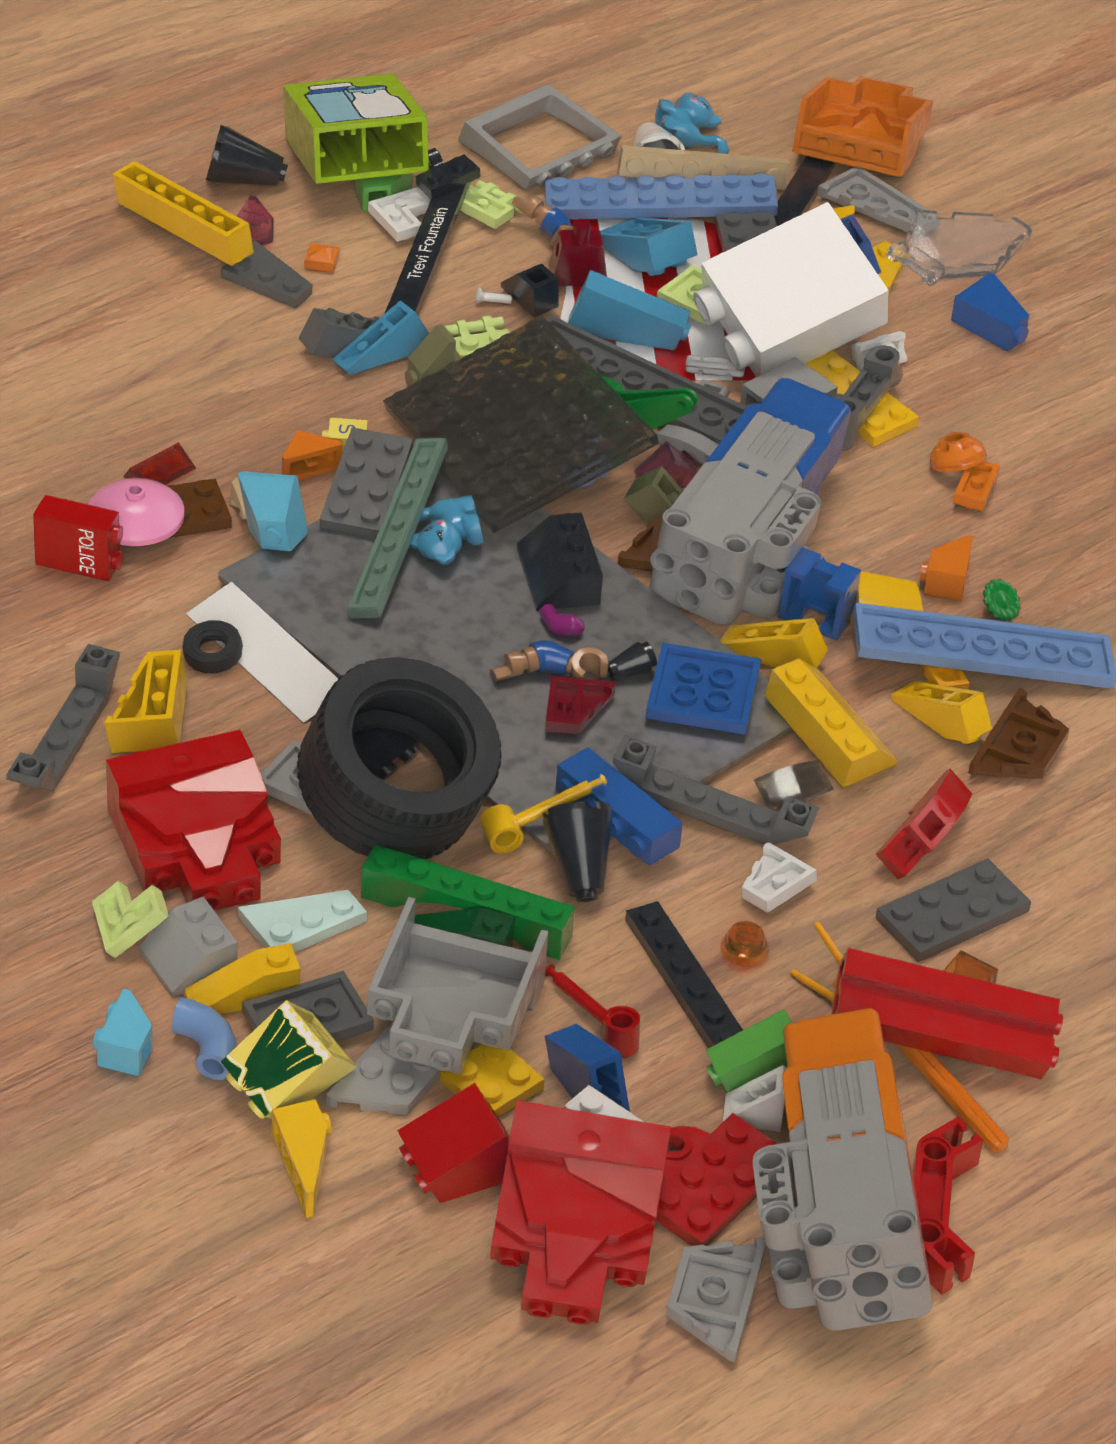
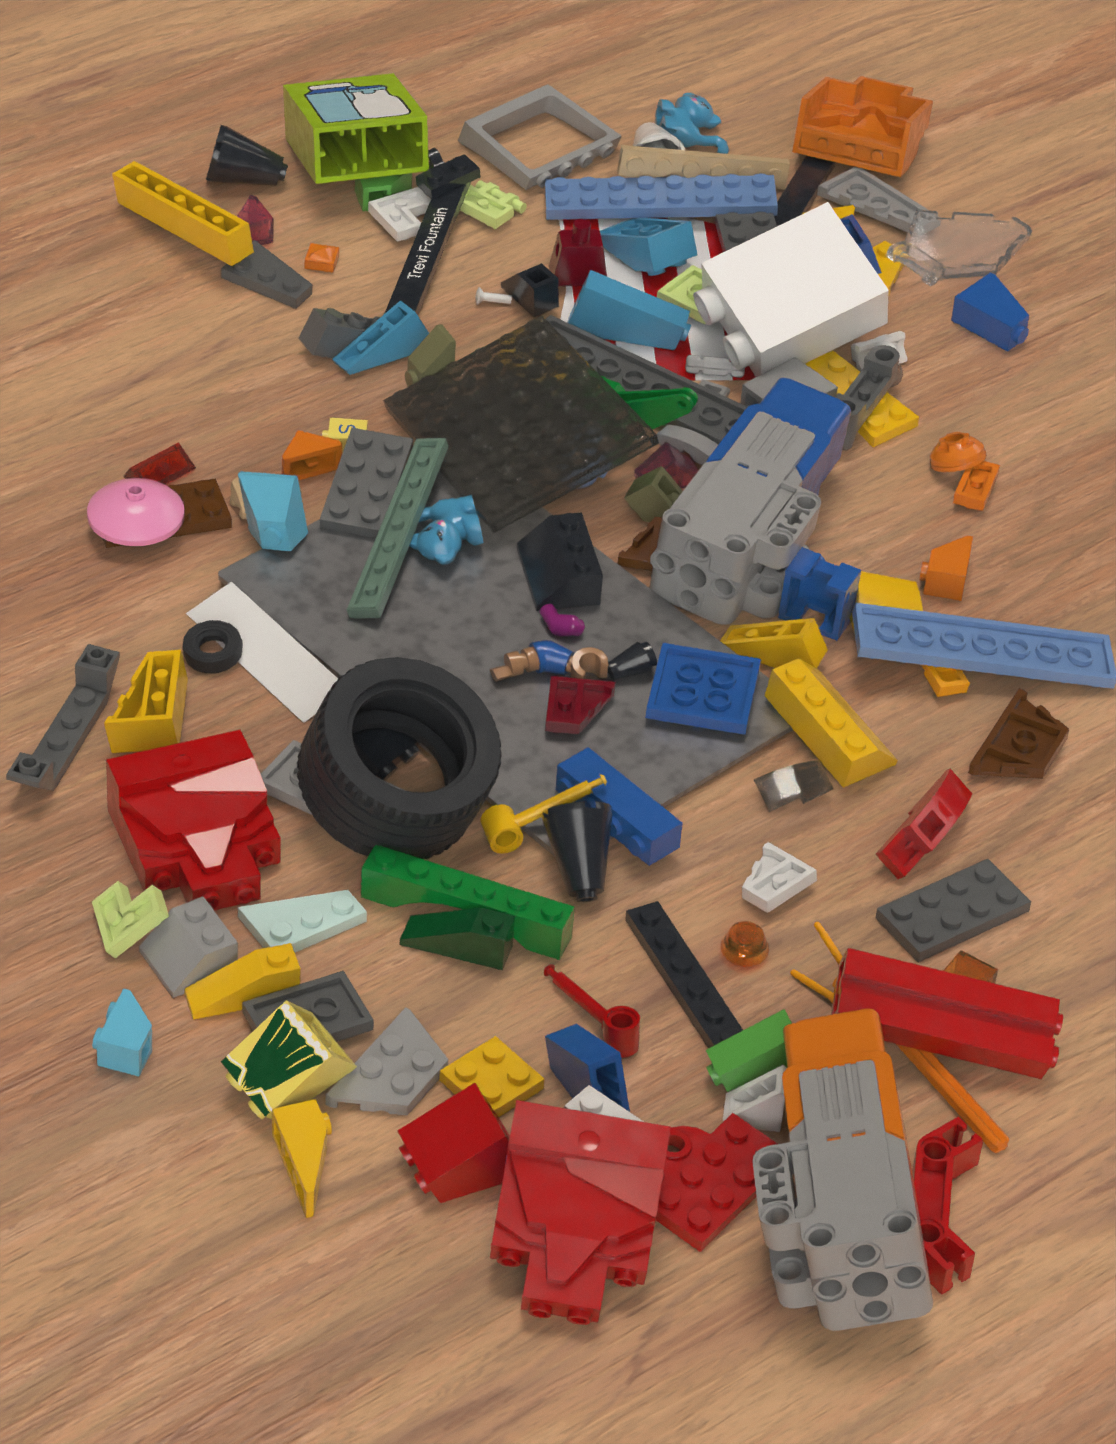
(77, 538): red brick -> none
(209, 1031): medium blue cylinder -> none
(452, 992): light grey panel -> none
(468, 342): yellowish green plate -> none
(550, 219): piece -> none
(710, 804): dark grey slope -> none
(716, 1292): light grey wing -> none
(947, 710): yellow slope -> none
(1001, 600): green piece -> none

